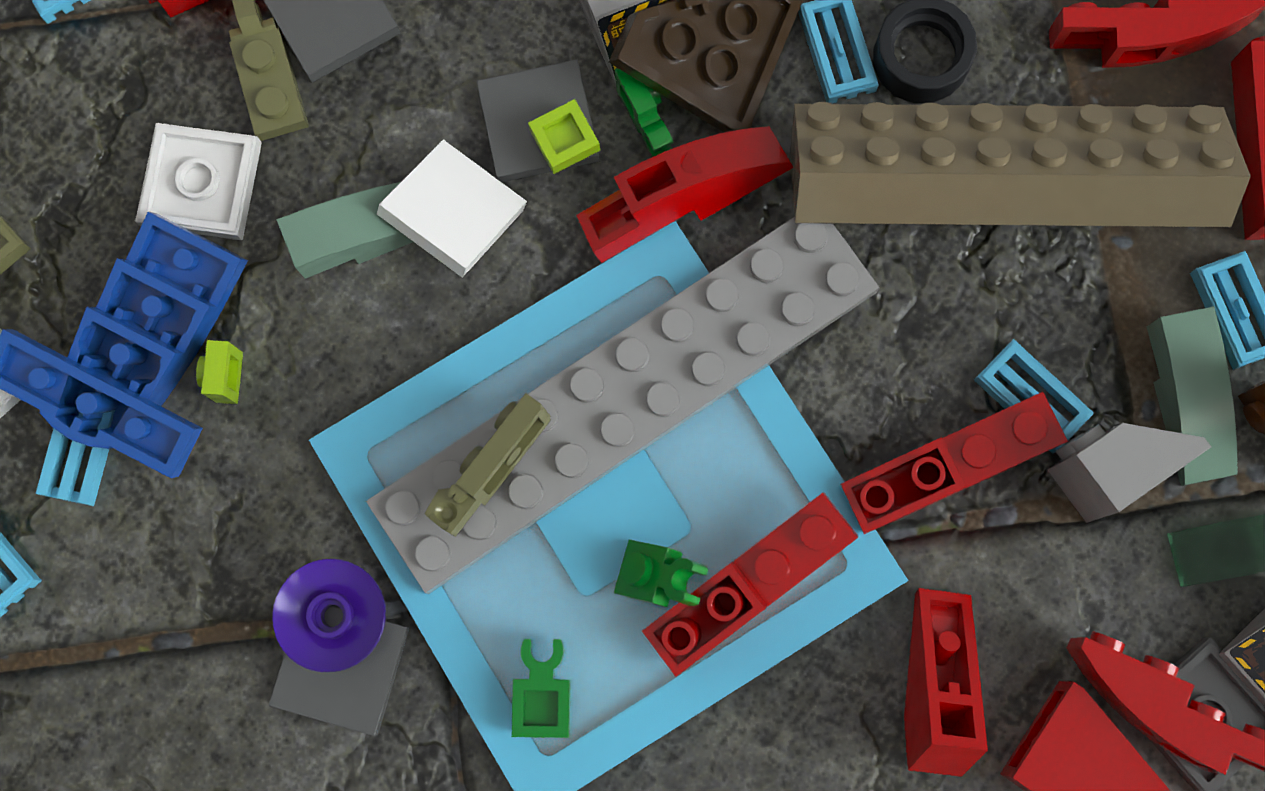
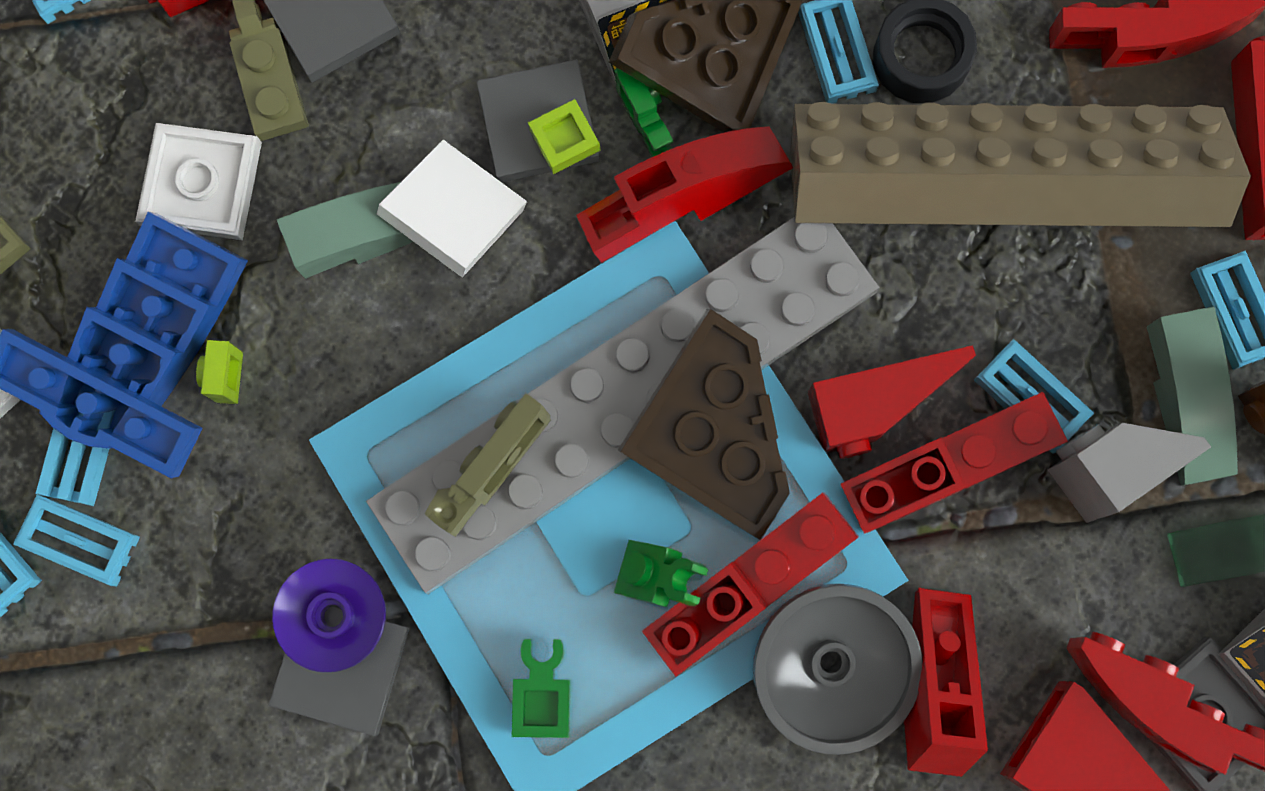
(117, 557): none -> medium azure tile
(715, 428): none -> dark brown plate
(857, 697): none -> dark grey dish
(868, 403): none -> red slope

